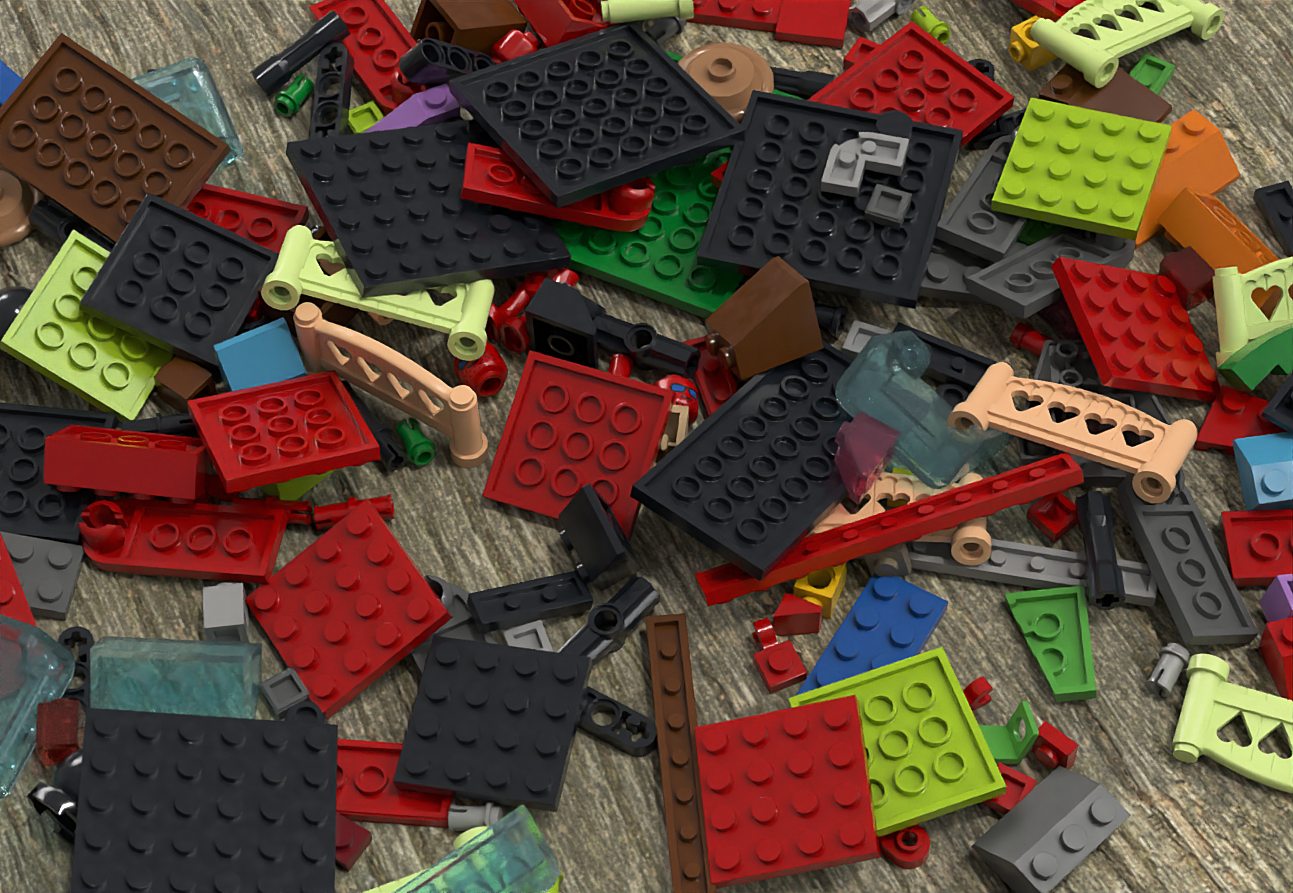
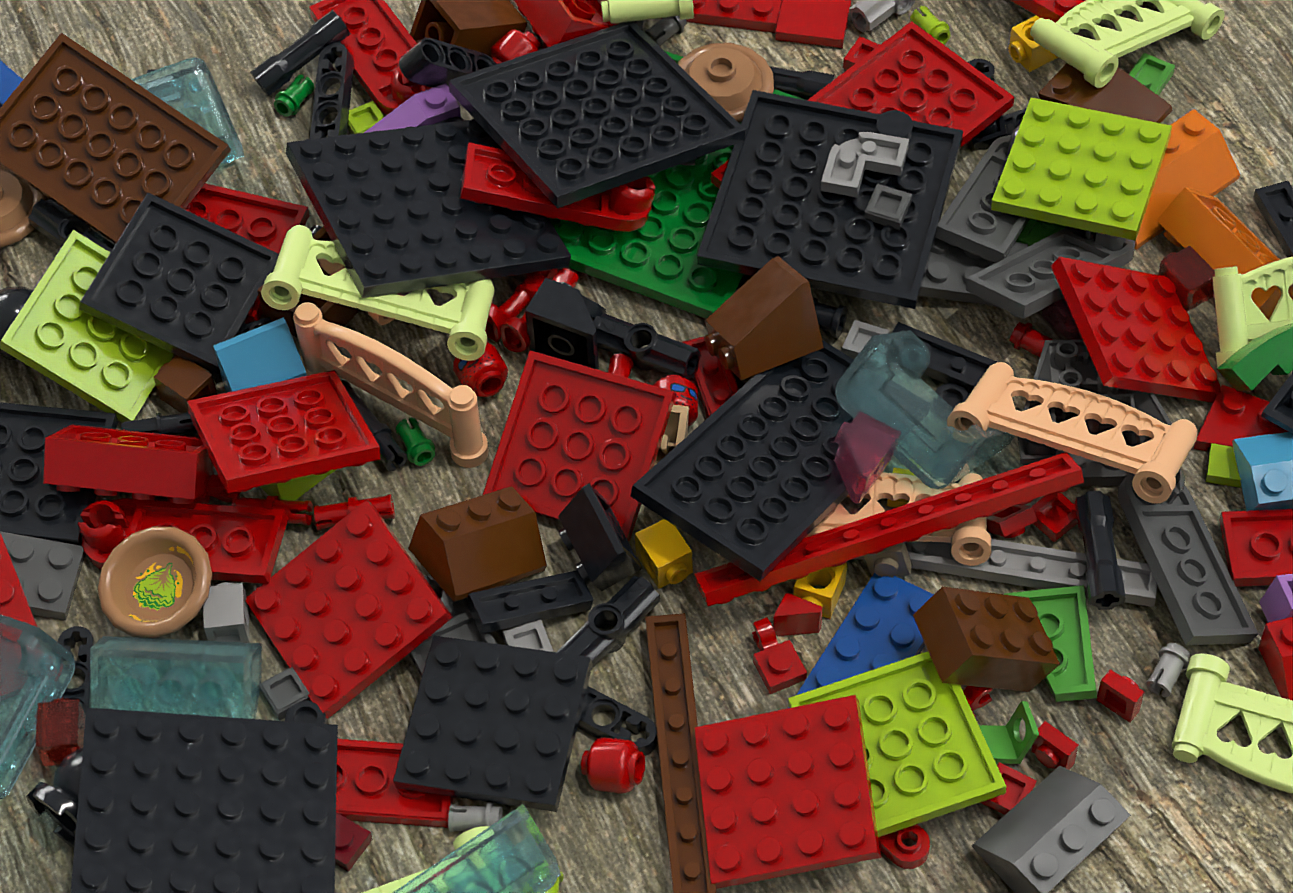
(154, 582): none -> medium nougat piece
(479, 543): none -> reddish brown slope
(613, 765): none -> red head
(664, 553): none -> yellow brick
(985, 639): none -> reddish brown brick
(1011, 521): none -> red plate
(1120, 695): none -> red plate
(1222, 466): none -> lime tile

